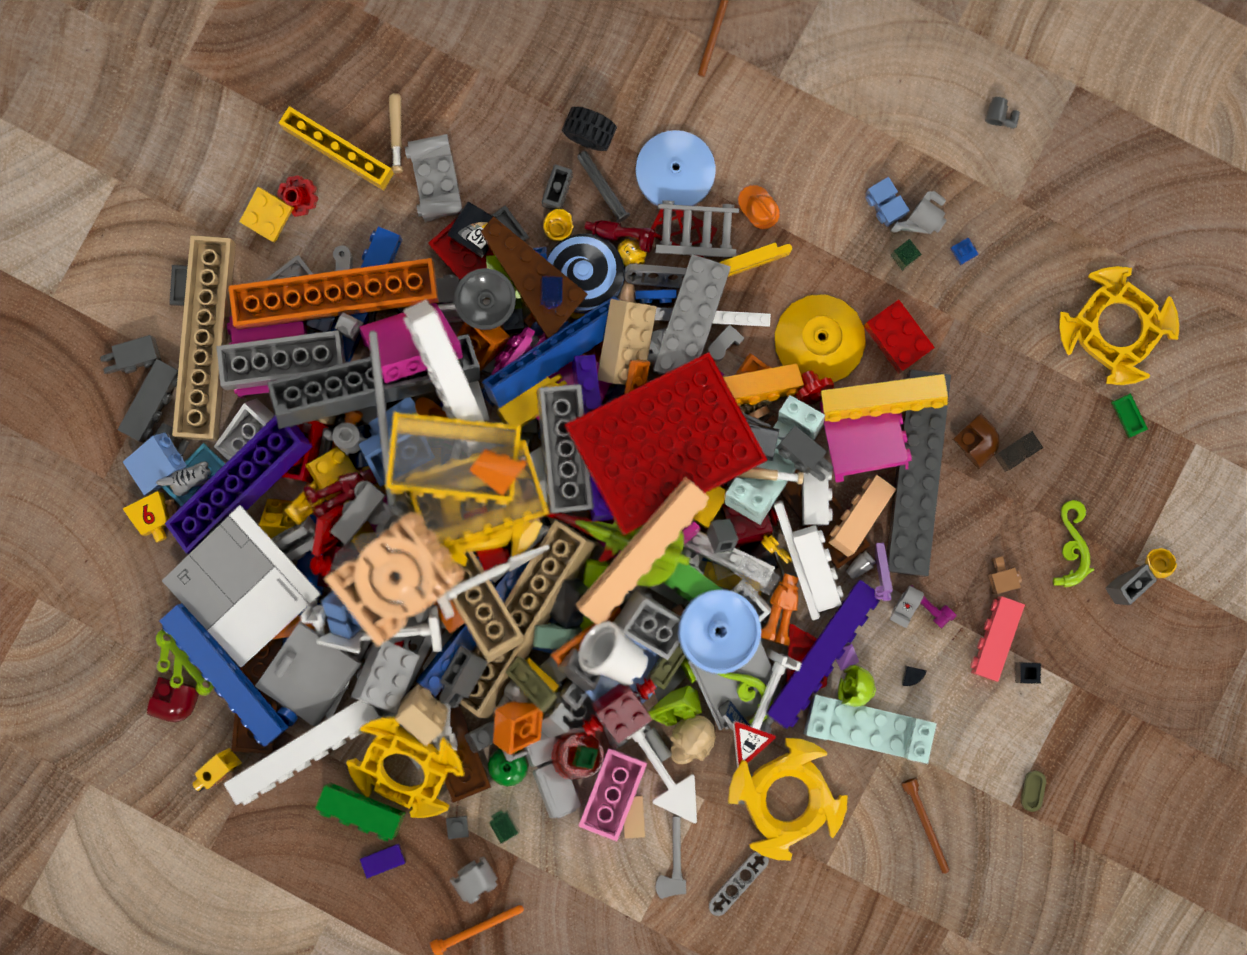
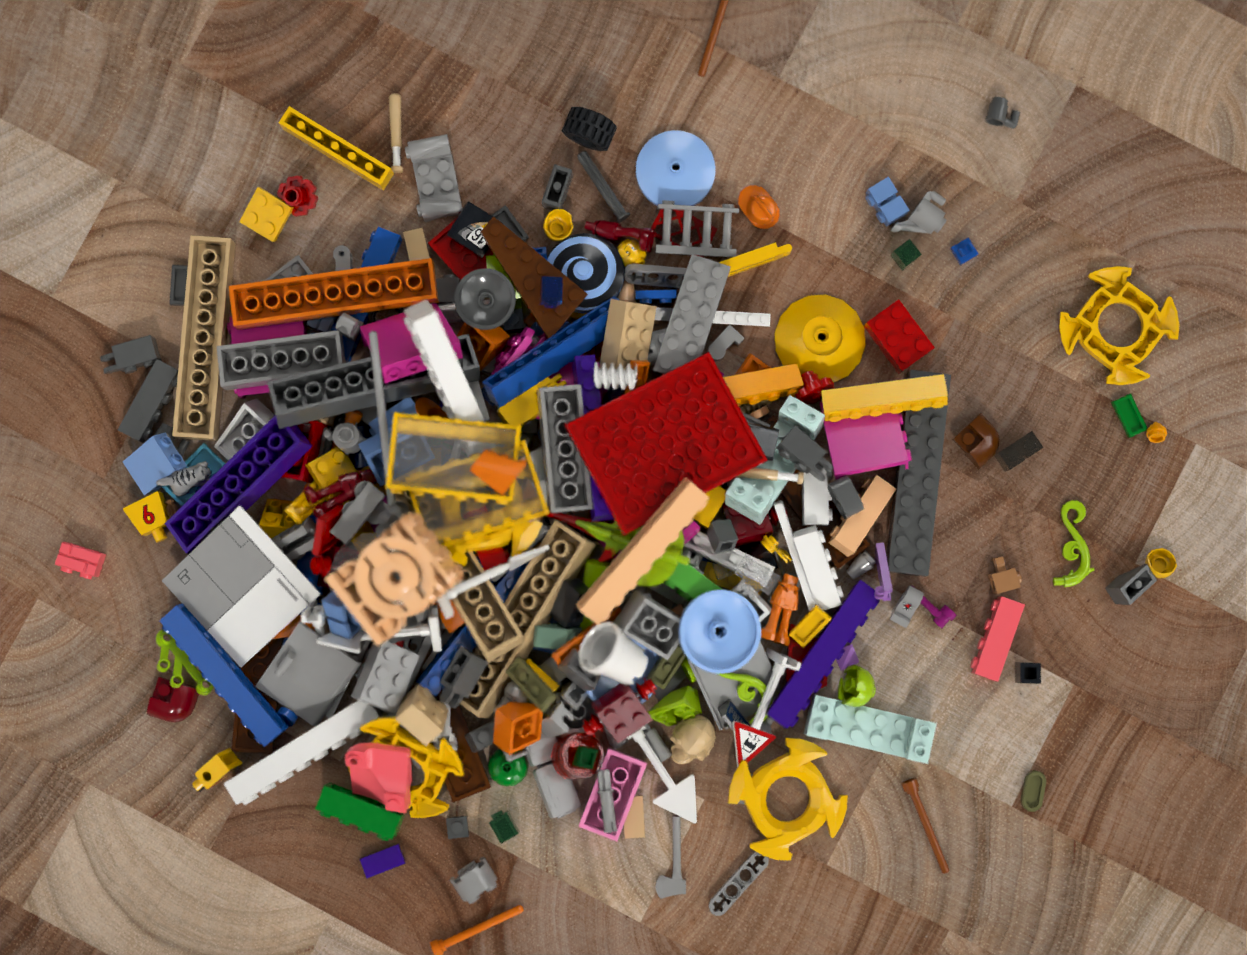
(80, 559): none -> coral brick
(381, 774): none -> coral slope
(416, 244): none -> tan tile
(606, 801): none -> light grey axle
(615, 376): none -> white piece
(810, 626): none -> yellow tile
(845, 497): none -> dark grey beam
(912, 676): black tile -> none
(1156, 433): none -> light orange plate

